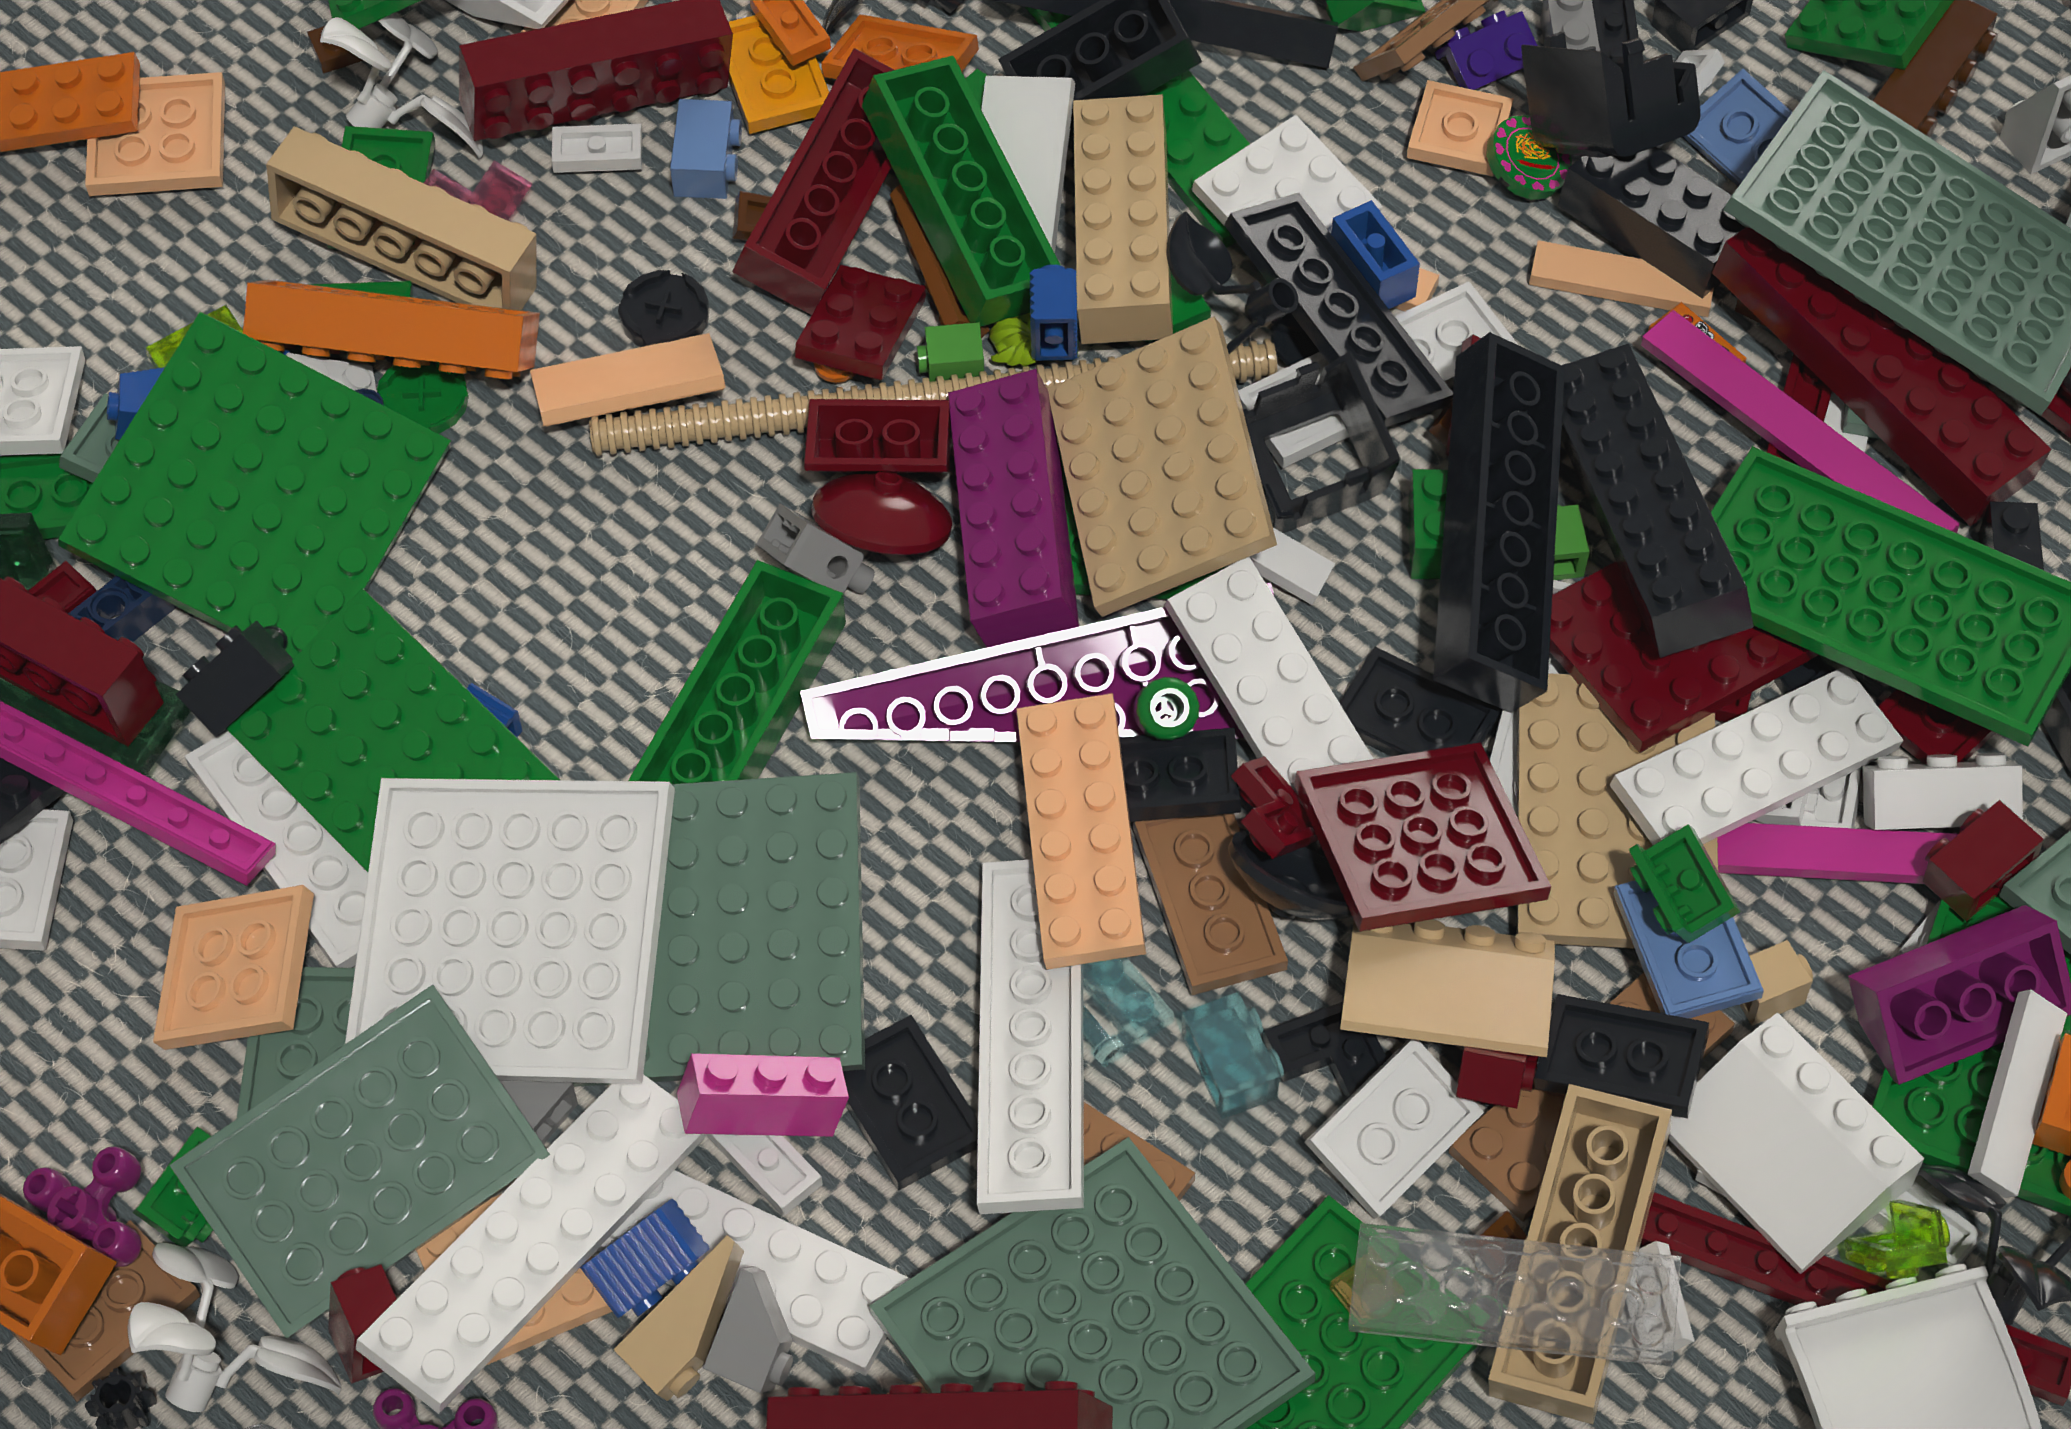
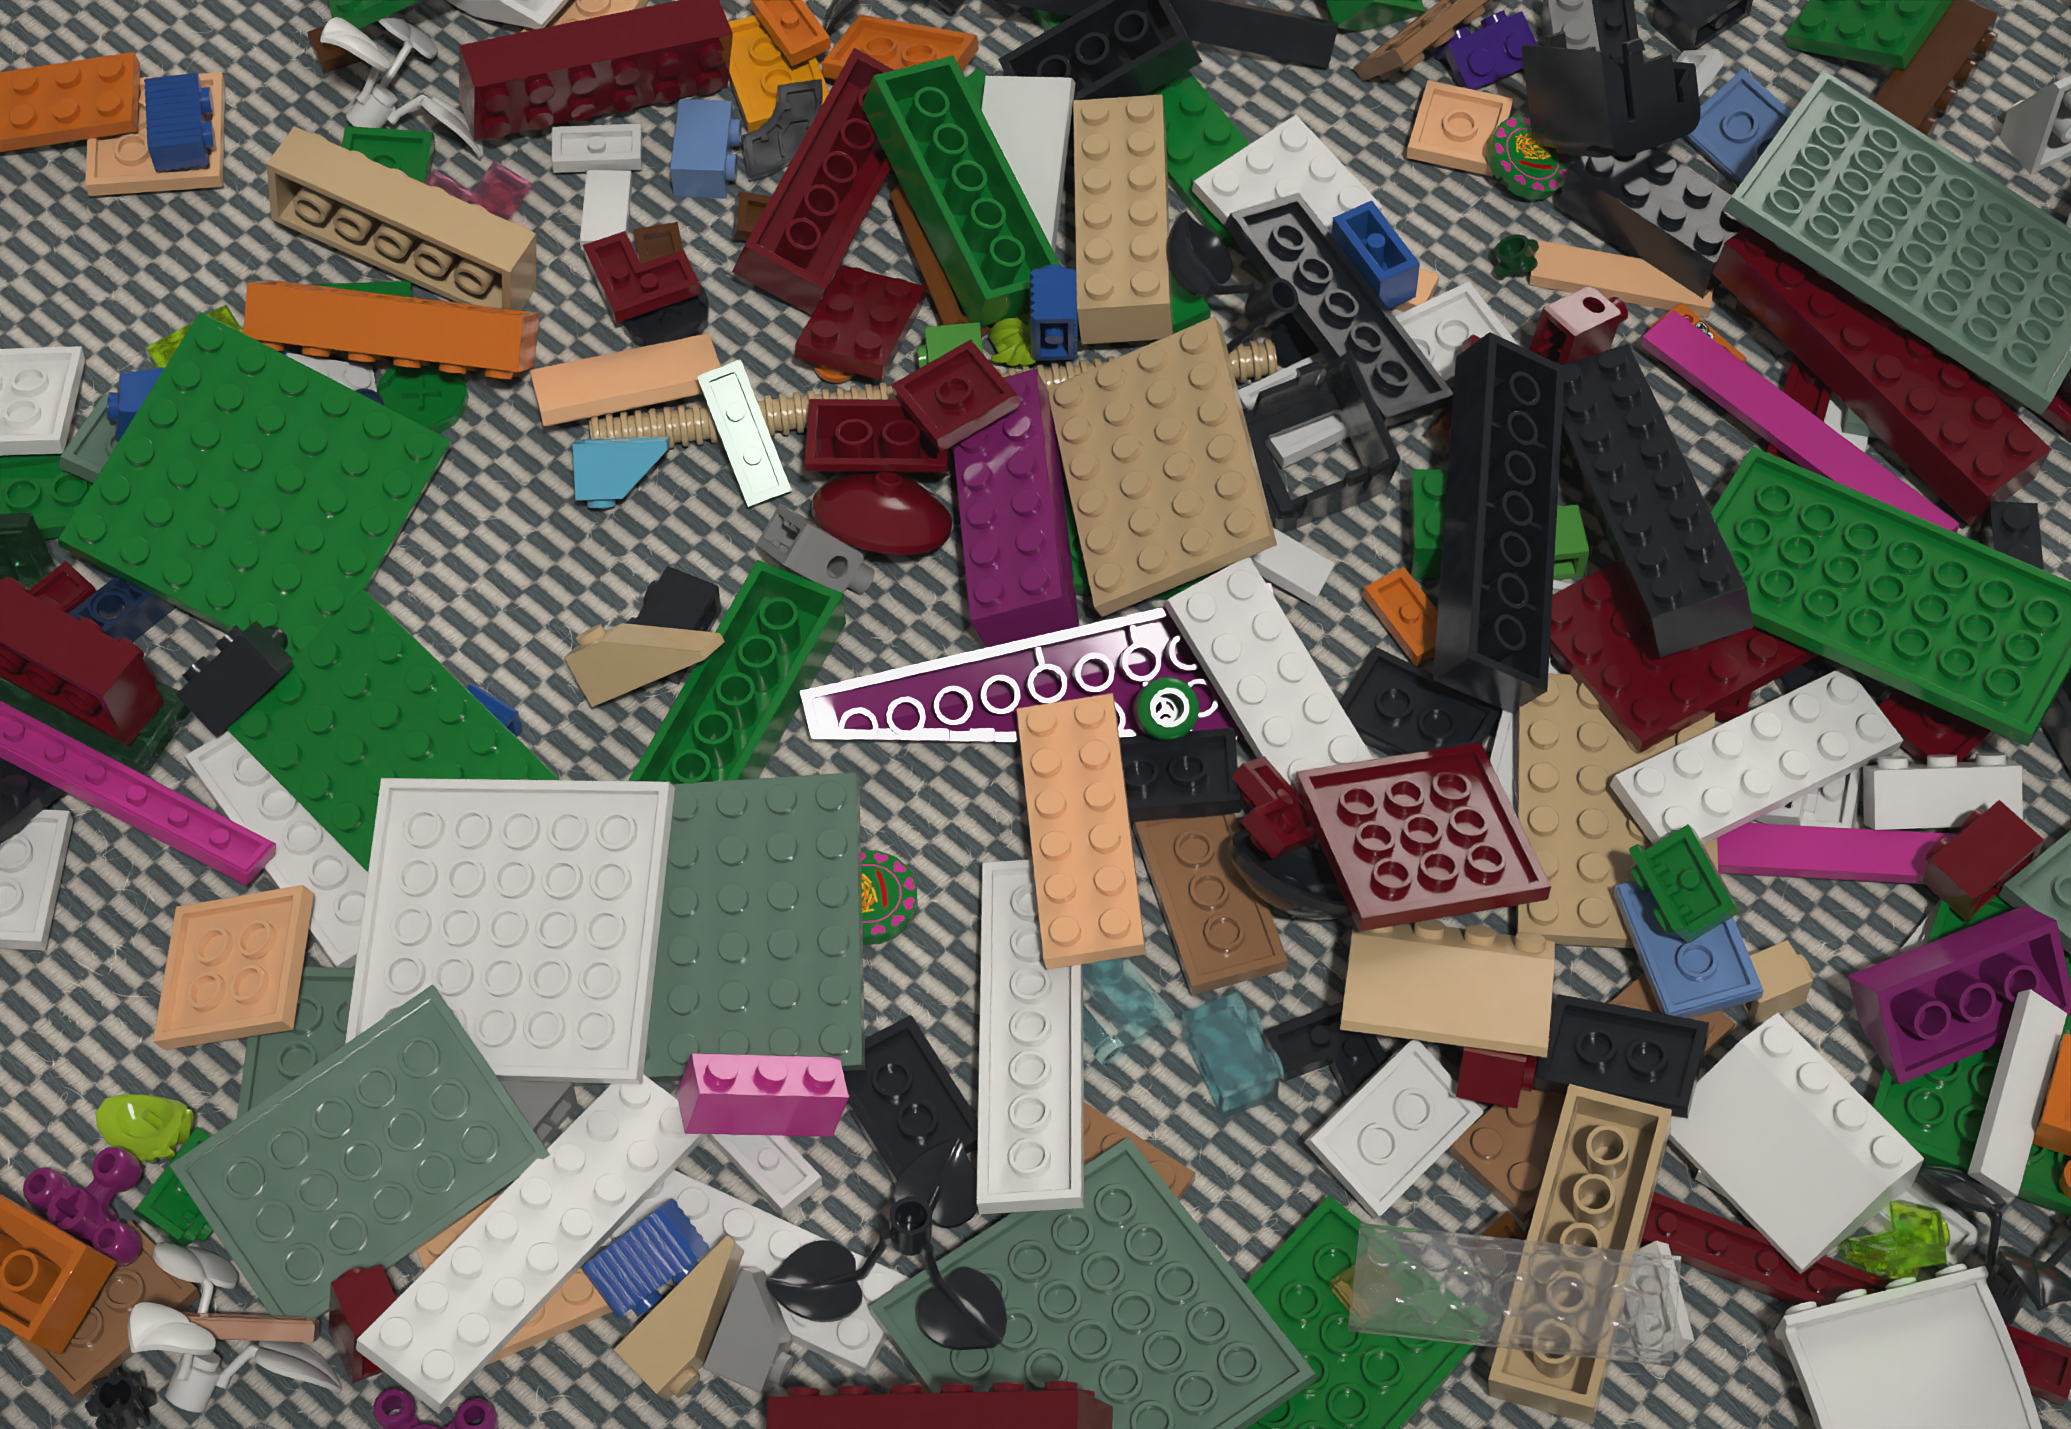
(144, 1125): none -> lime hat
(177, 121): none -> blue brick
(257, 1327): none -> nougat tile
(605, 204): none -> white tile
(613, 466): none -> medium azure slope
(633, 656): none -> tan slope
(638, 287): none -> dark red plate
(657, 241): none -> reddish brown plate
(679, 603): none -> black brick
(744, 433): none -> plate
(779, 138): none -> black tile
(887, 896): none -> green tile
(935, 1189): none -> black plant
(955, 395): none -> dark red plate
(1405, 613): none -> orange plate
(1515, 256): none -> dark green plate
(1578, 326): none -> dark red torso

